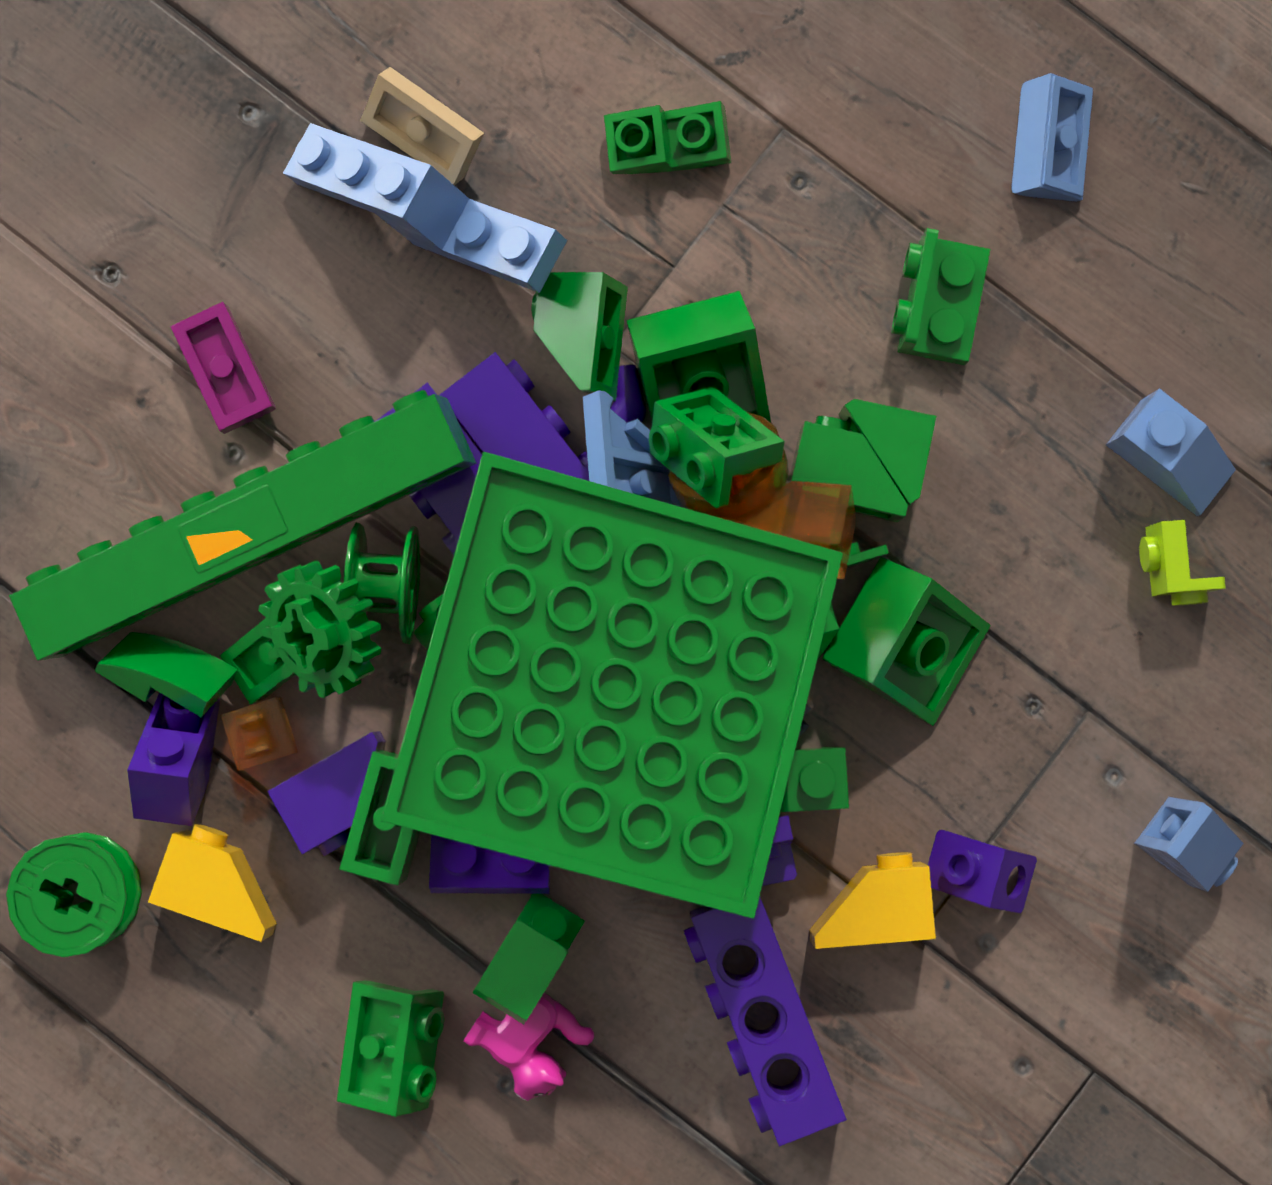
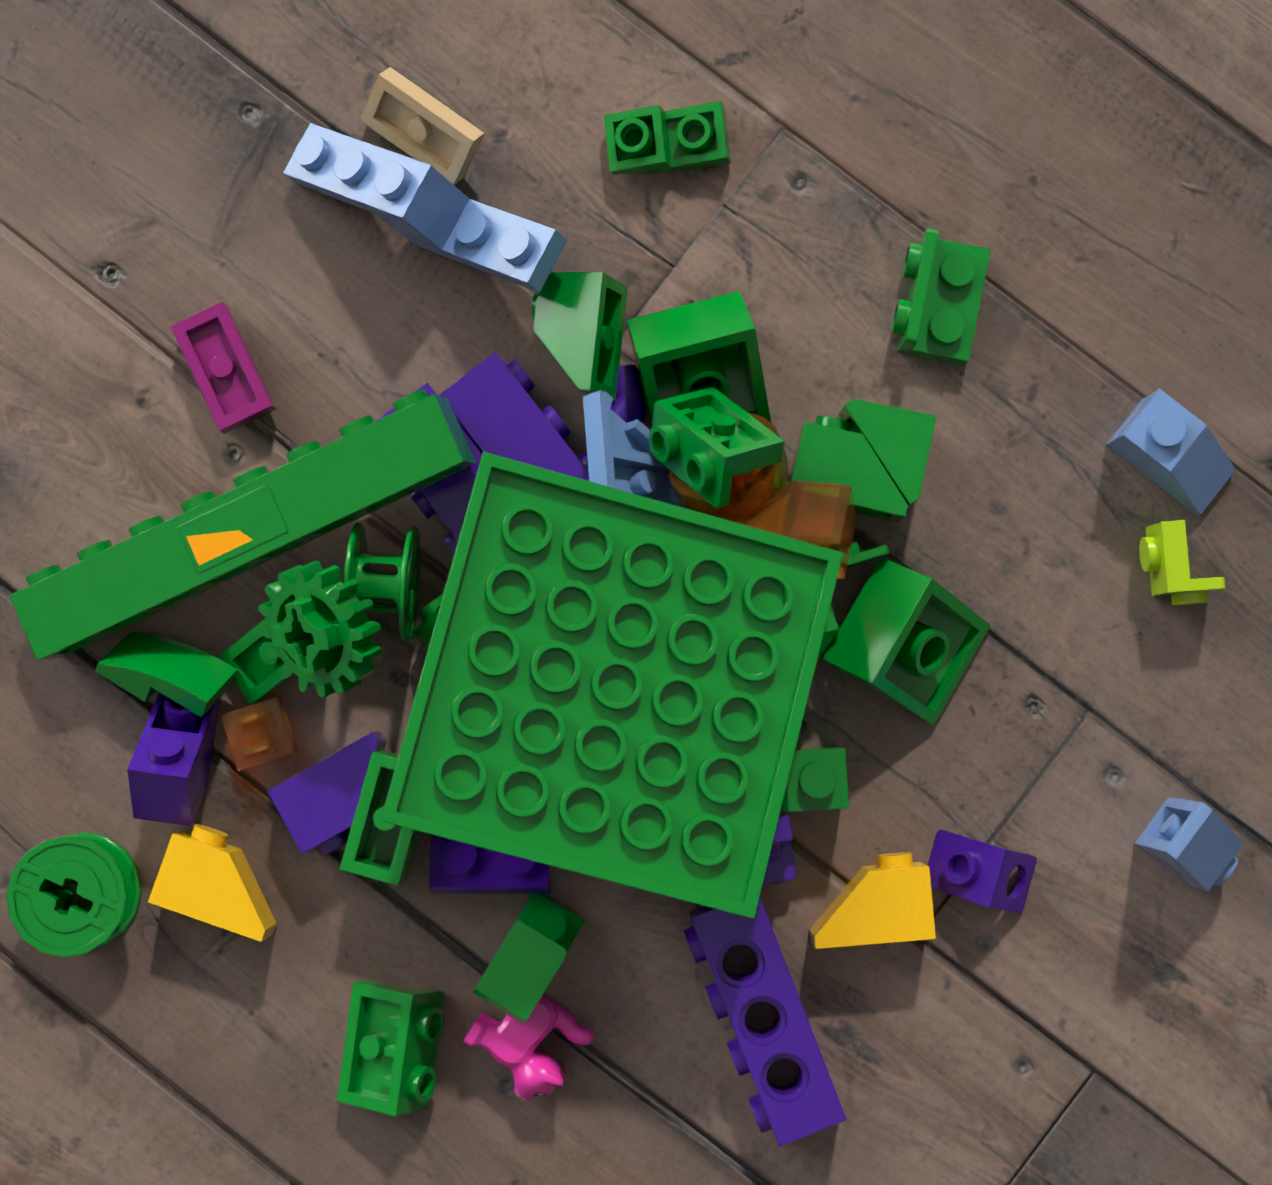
(1052, 138): medium blue slope -> none

